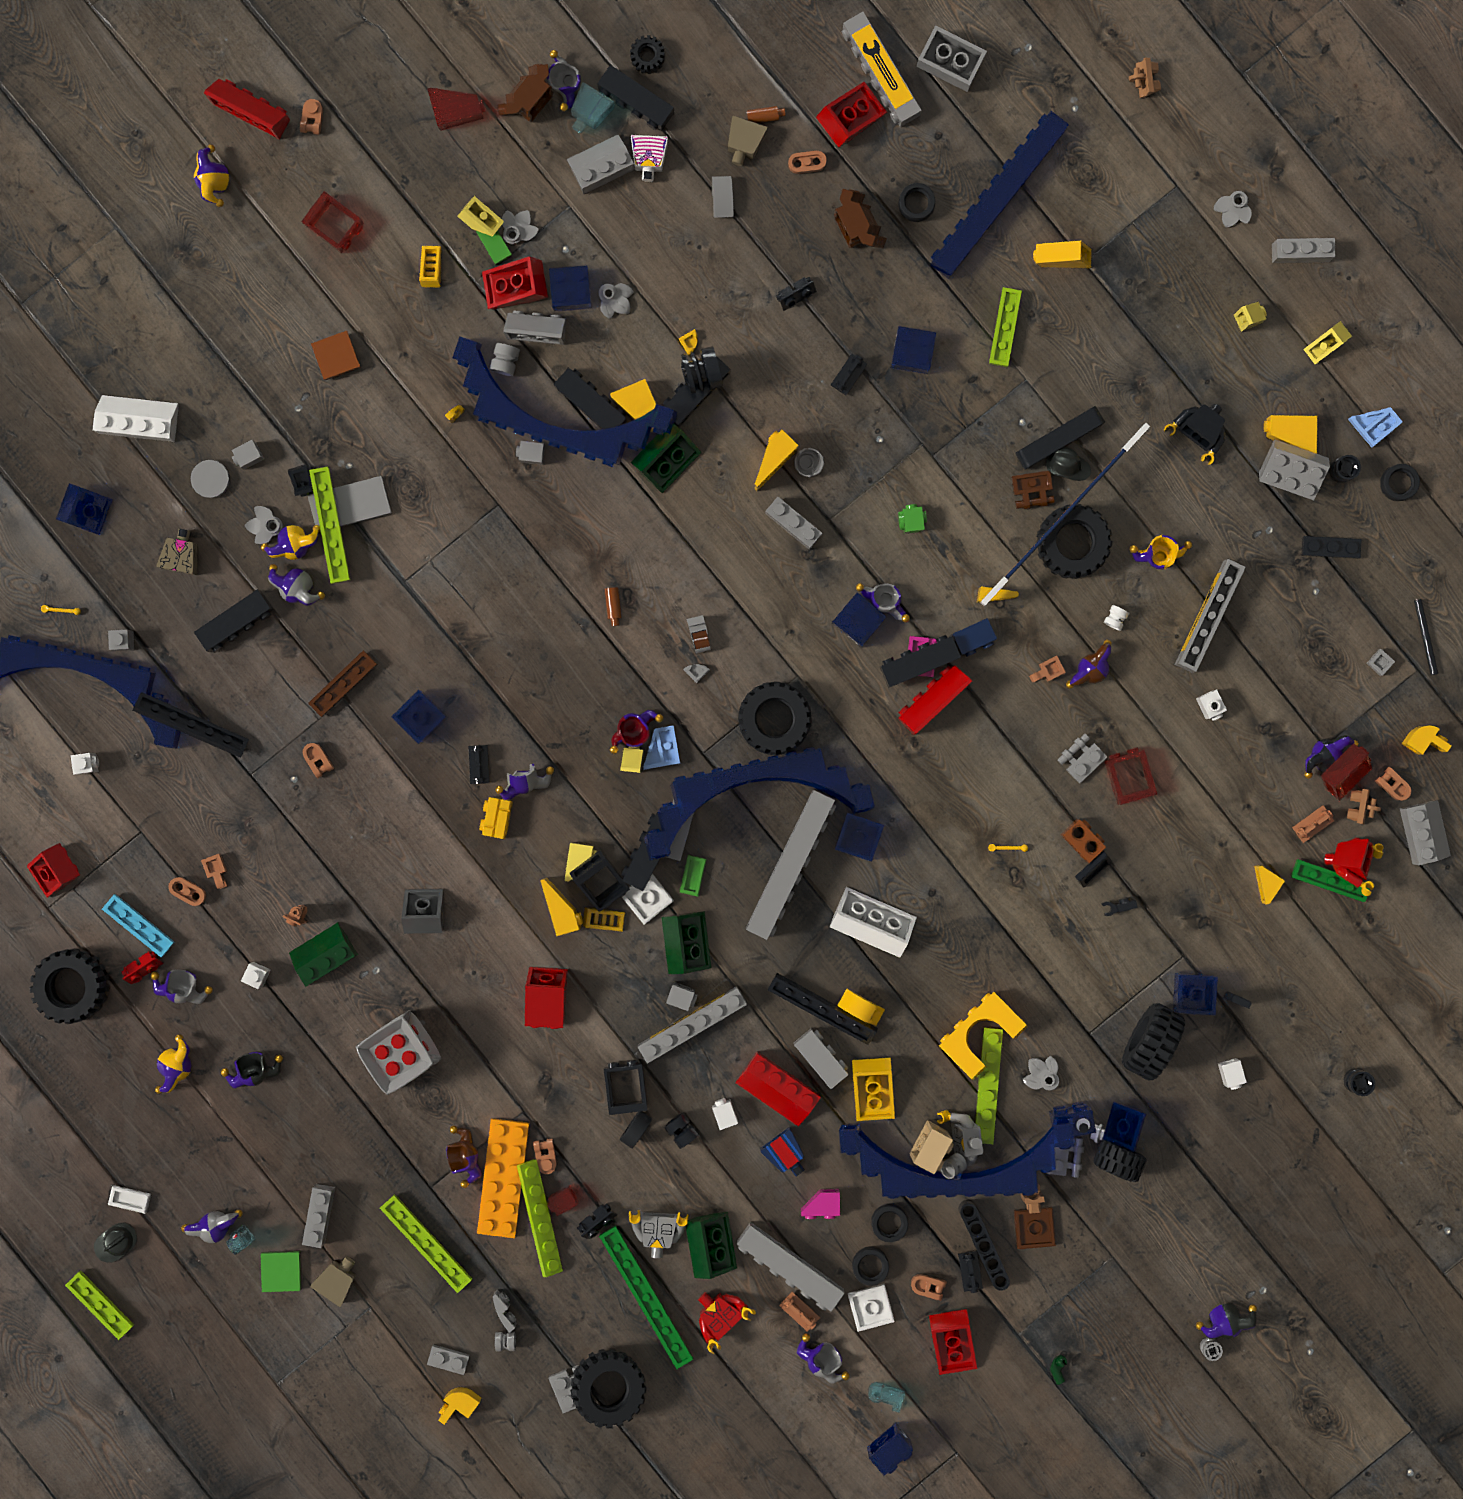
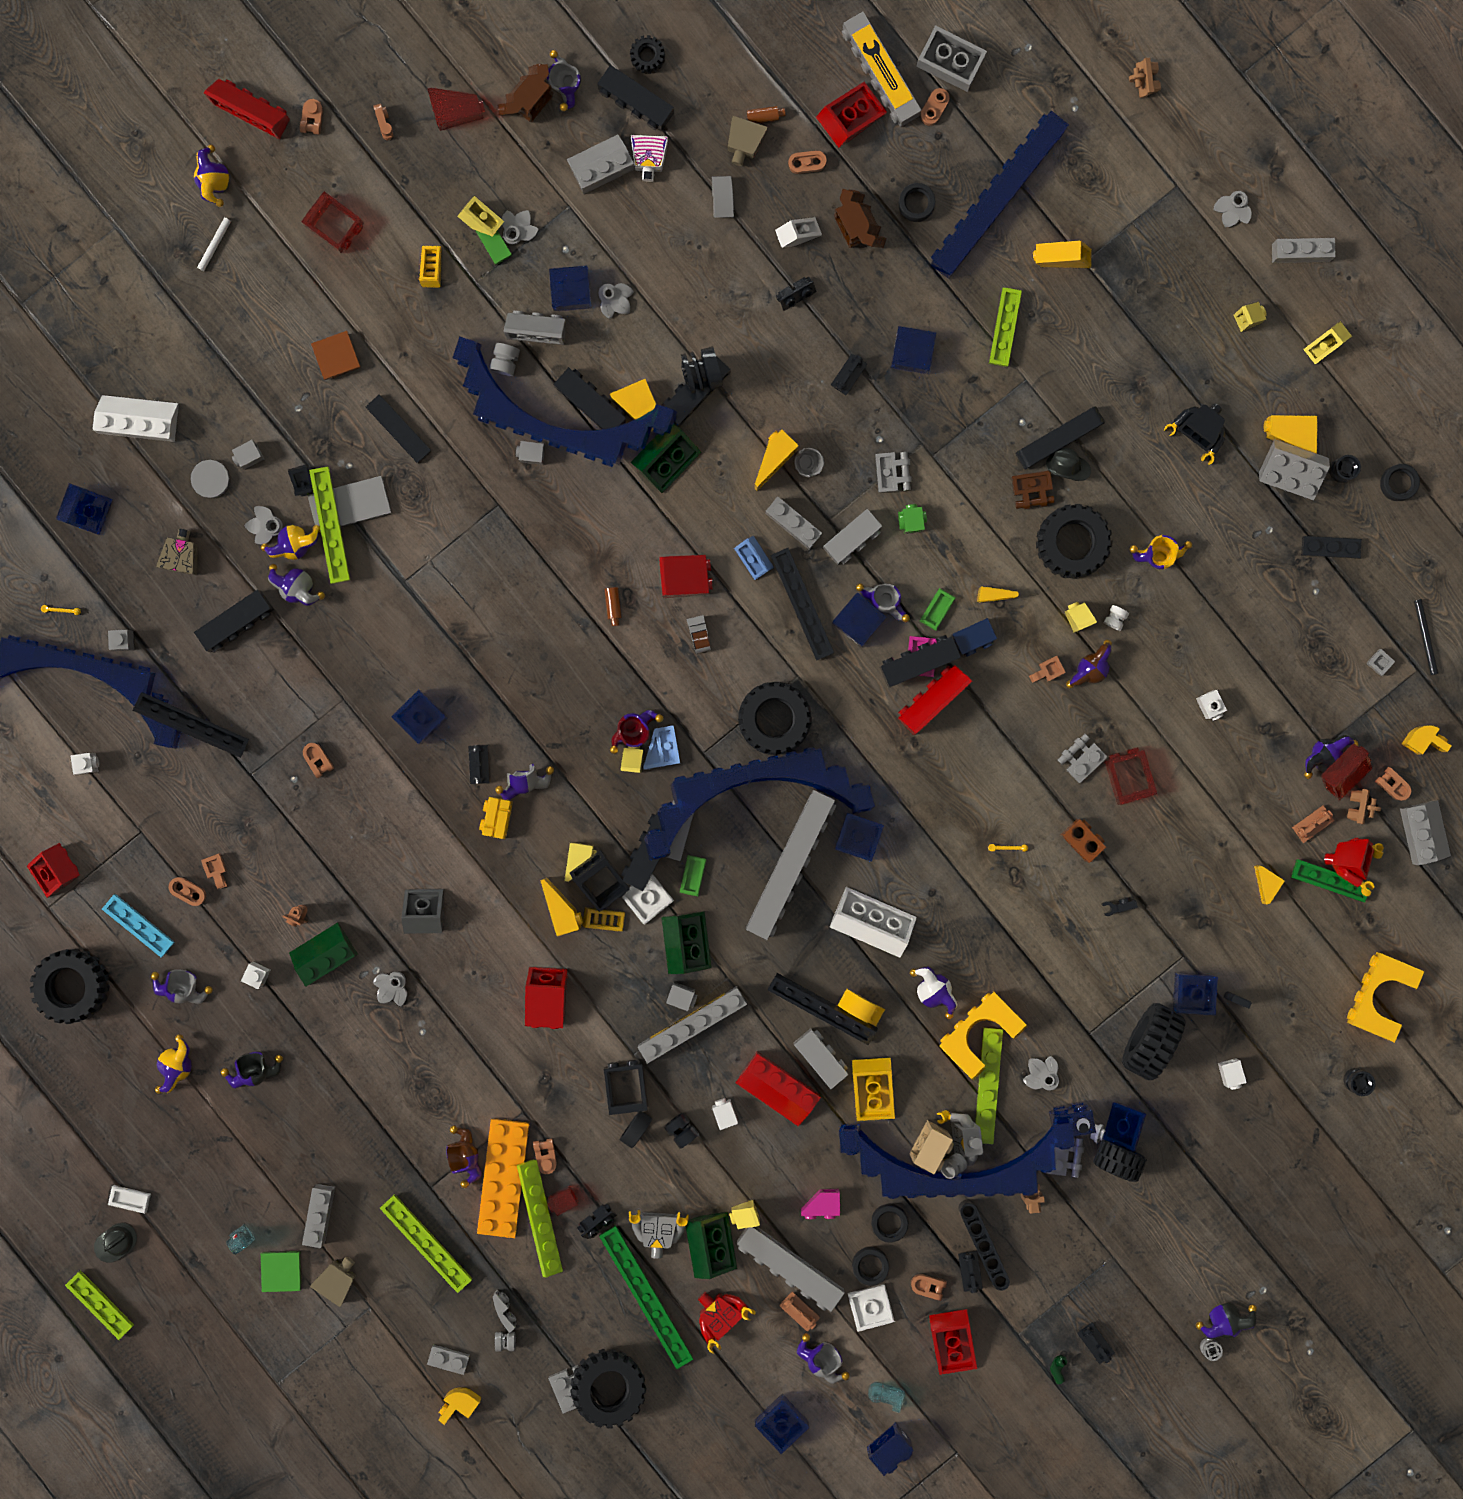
(133, 972): red hinge -> none
(212, 1226): piece -> none
(214, 244): none -> white bar
(342, 683): reddish brown plate -> none
(381, 114): none -> nougat plate
(389, 990): none -> light grey plate
(398, 428): none -> black tile
(398, 1052): light grey piece -> none
(454, 413): yellow tile -> none
(515, 283): red slope -> none
(590, 108): clear light blue torso -> none
(685, 576): none -> red slope
(689, 341): yellow tile -> none
(696, 671): light grey tile -> none
(745, 1215): none -> light yellow slope
(753, 557): none -> medium blue slope
(781, 1423): none -> clear blue brick
(784, 1152): torso -> none
(798, 232): none -> white slope
(802, 604): none -> black plate
(853, 537): none -> light grey brick
(887, 475): none -> light grey plate
(935, 106): none -> nougat plate
(935, 990): none -> piece
(937, 609): none -> bright green tile
(1004, 580): dark blue piece -> none
(1034, 1229): reddish brown tile -> none
(1079, 616): none -> light yellow slope
(1093, 869): black tile -> none
(1096, 1343): none -> black hinge
(1210, 615): light grey brick -> none
(1363, 1013): none -> yellow arch
(1375, 424): light blue wing -> none

